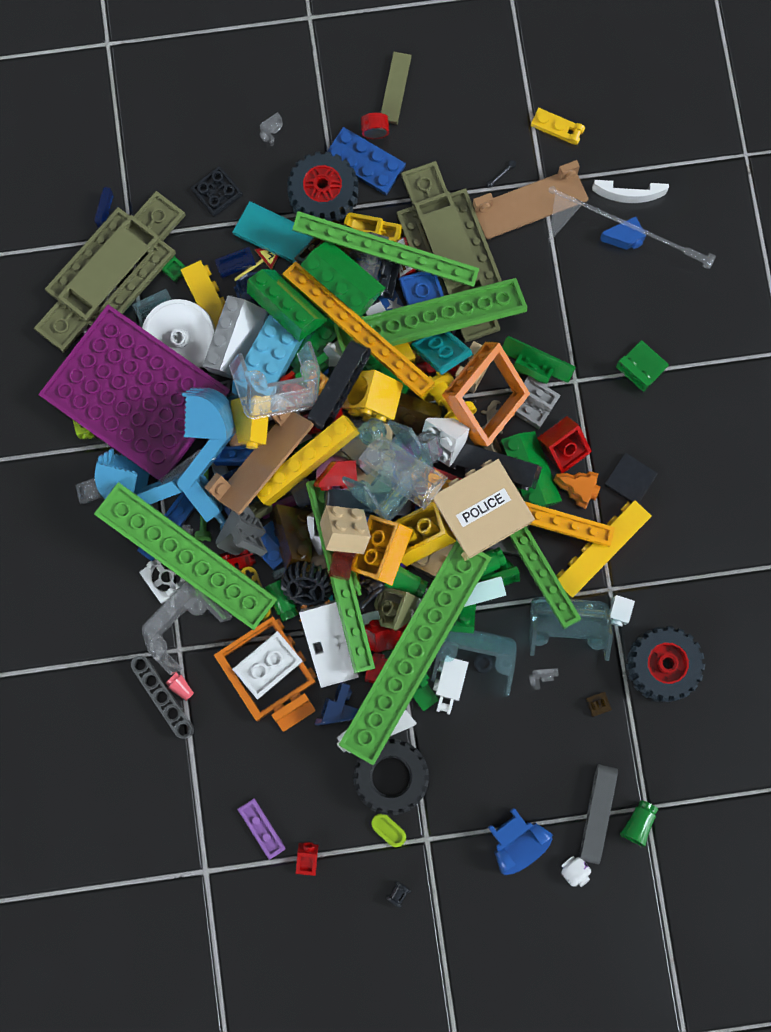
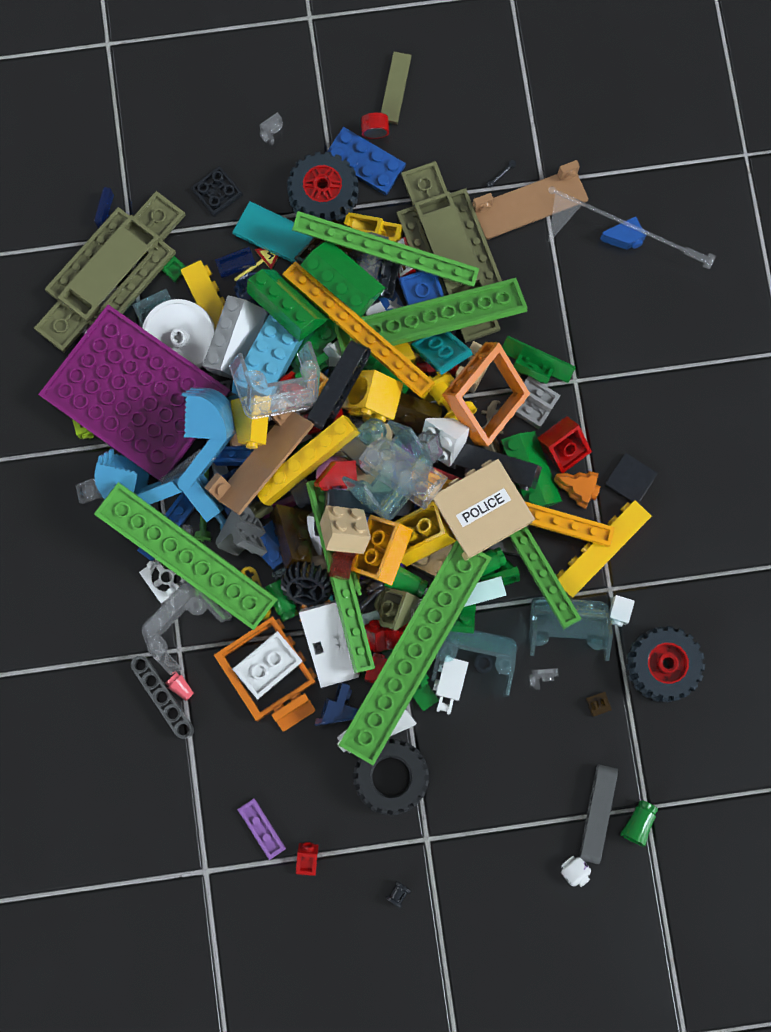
(243, 559): red hinge -> none
(388, 830): lime tile -> none
(519, 843): blue piece -> none
(557, 126): yellow plate -> none
(606, 190): white slope -> none
(642, 365): green bracket -> none

